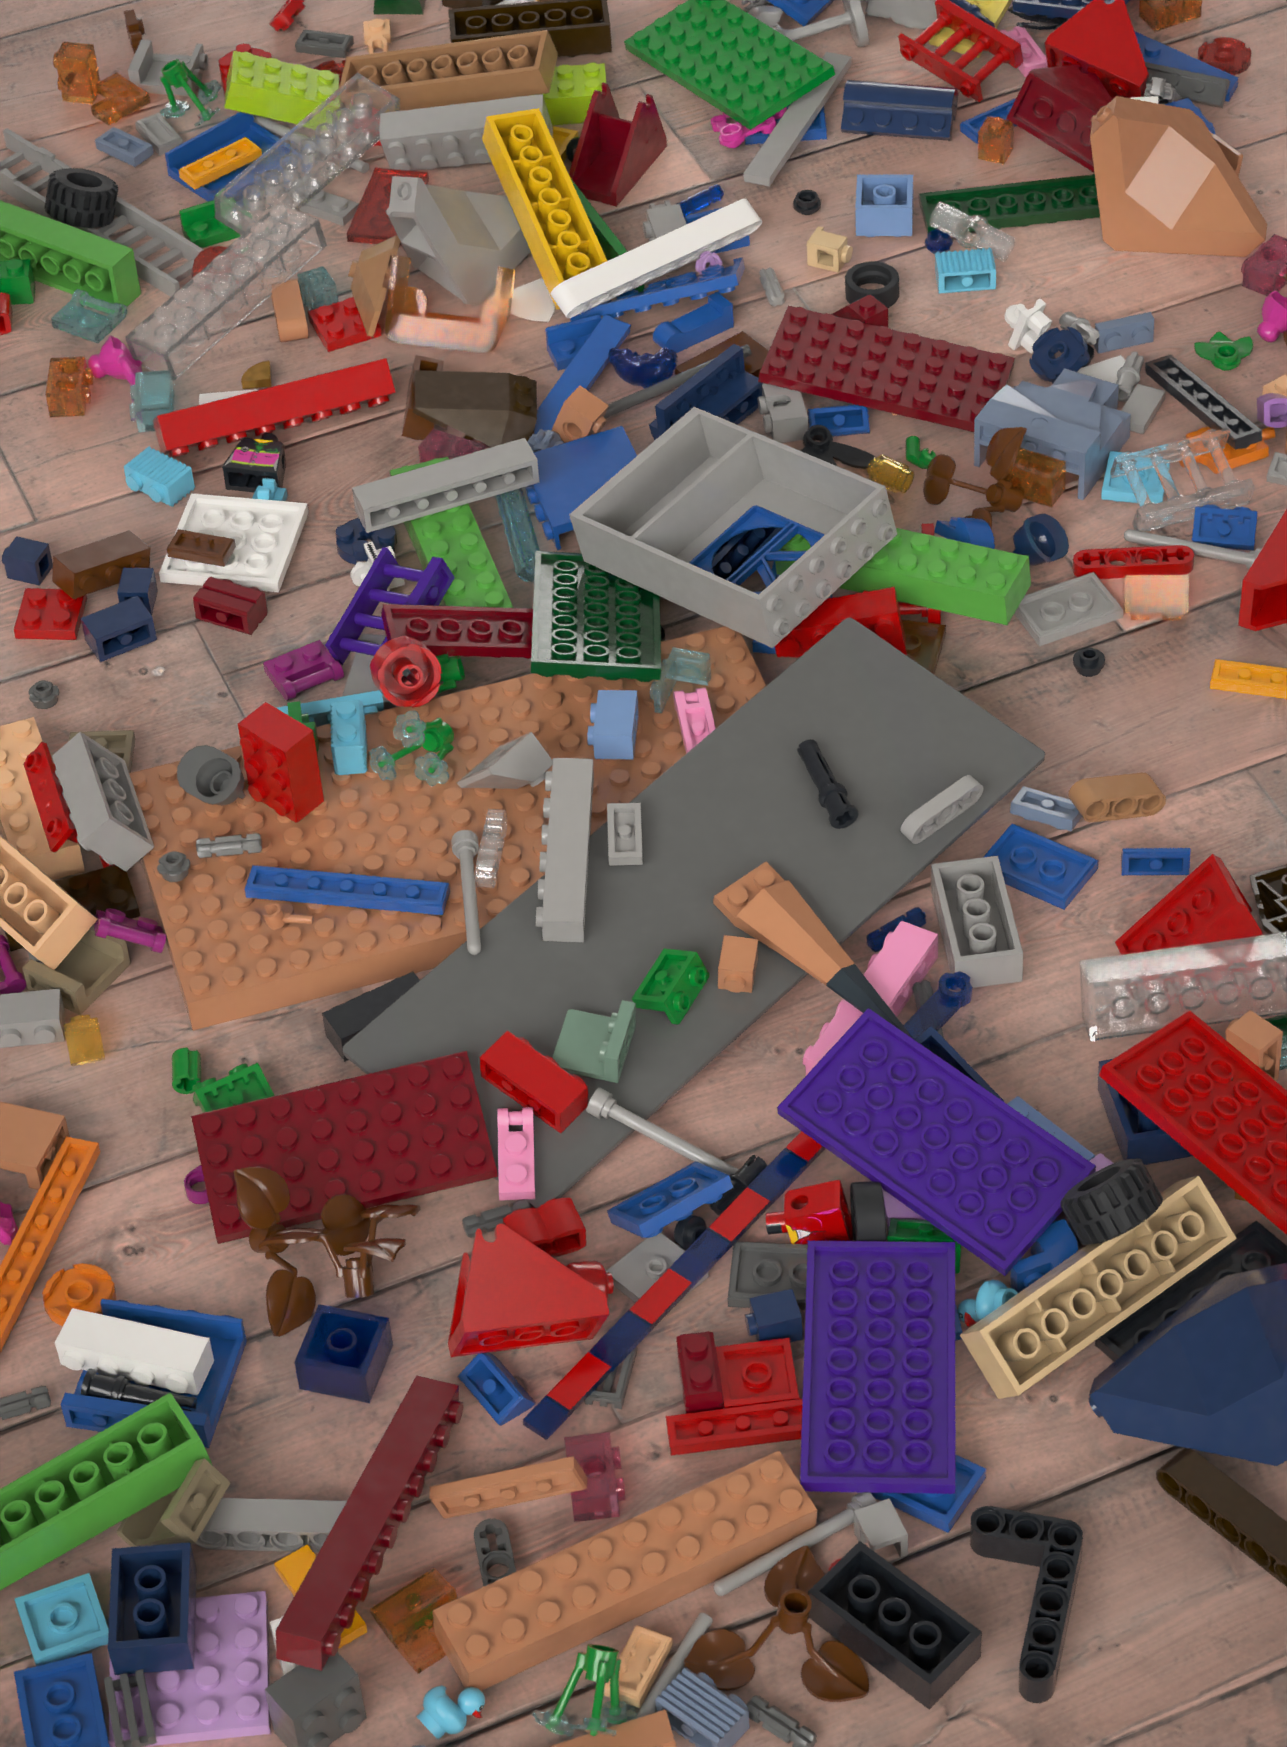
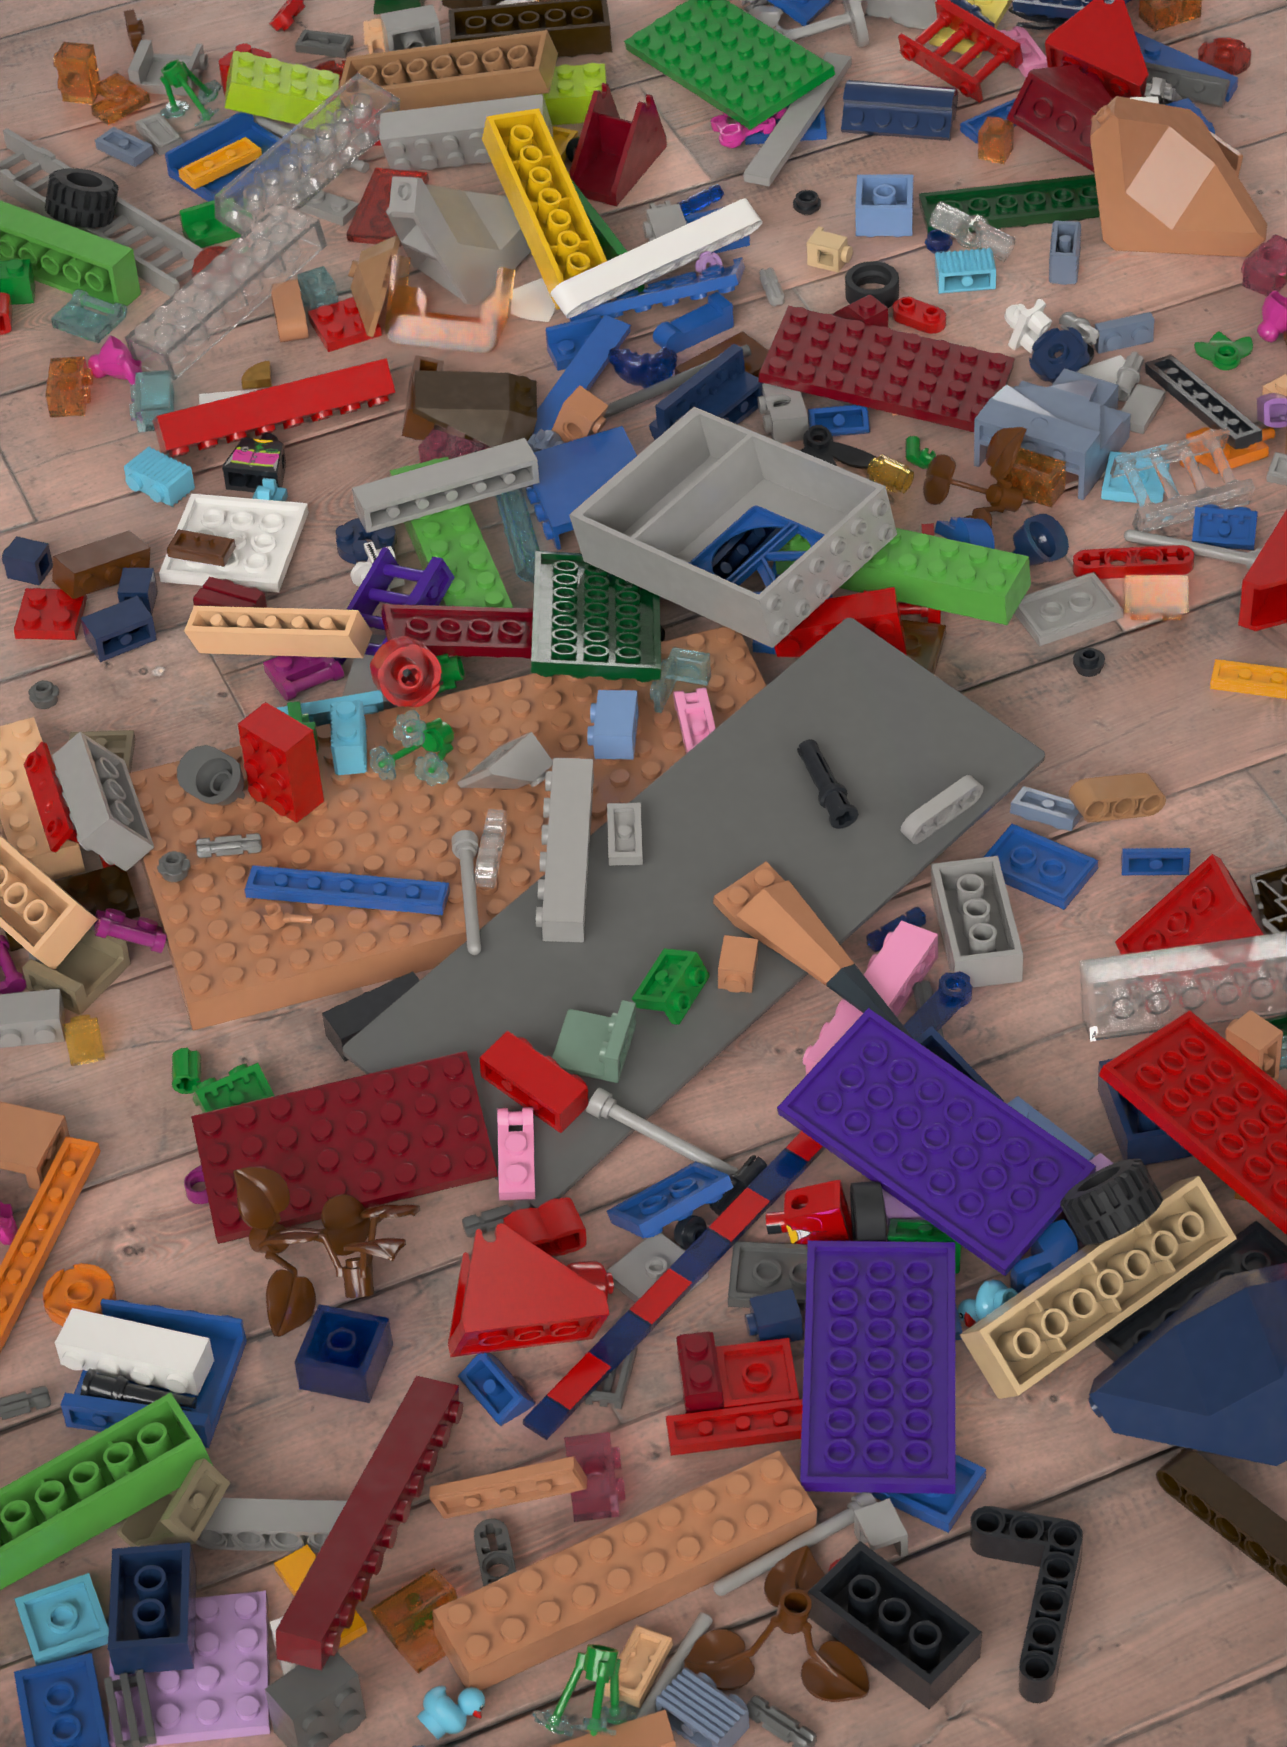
(278, 631): none -> light nougat brick
(410, 28): none -> light grey brick
(919, 315): none -> red plate
(1064, 252): none -> sand blue brick

